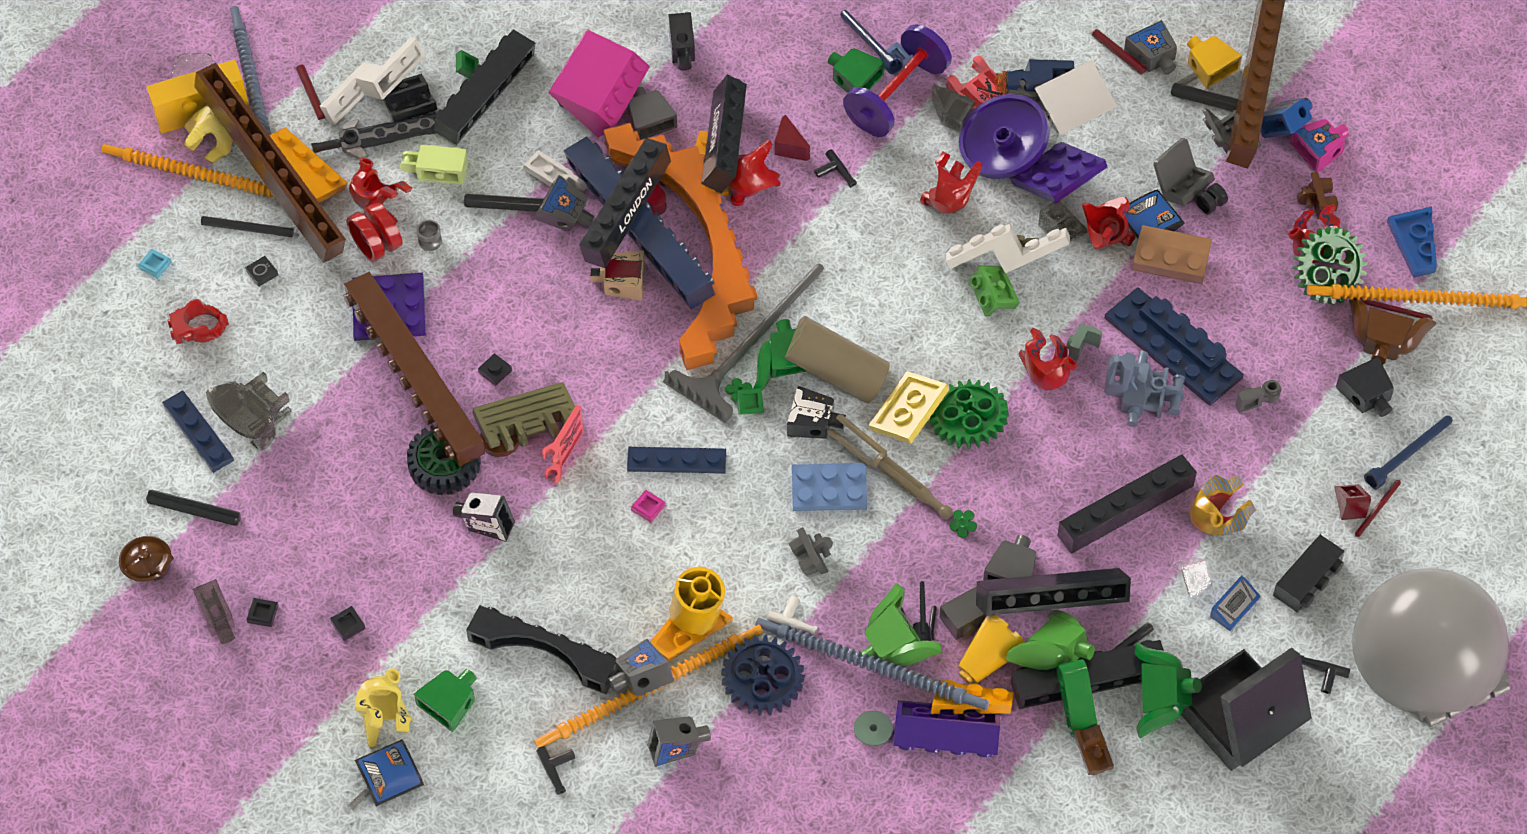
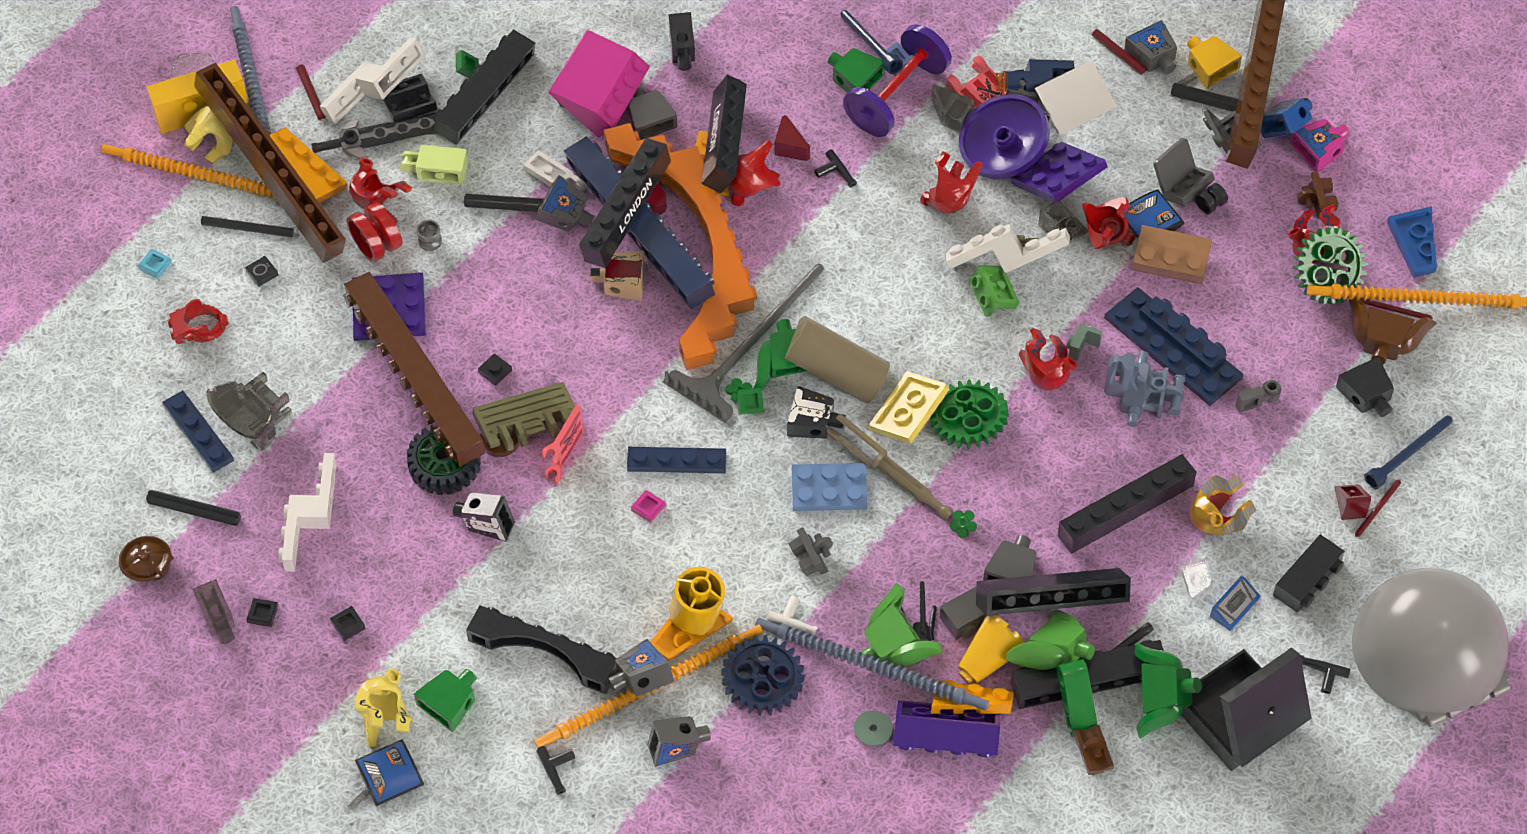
(308, 512): none -> white bracket

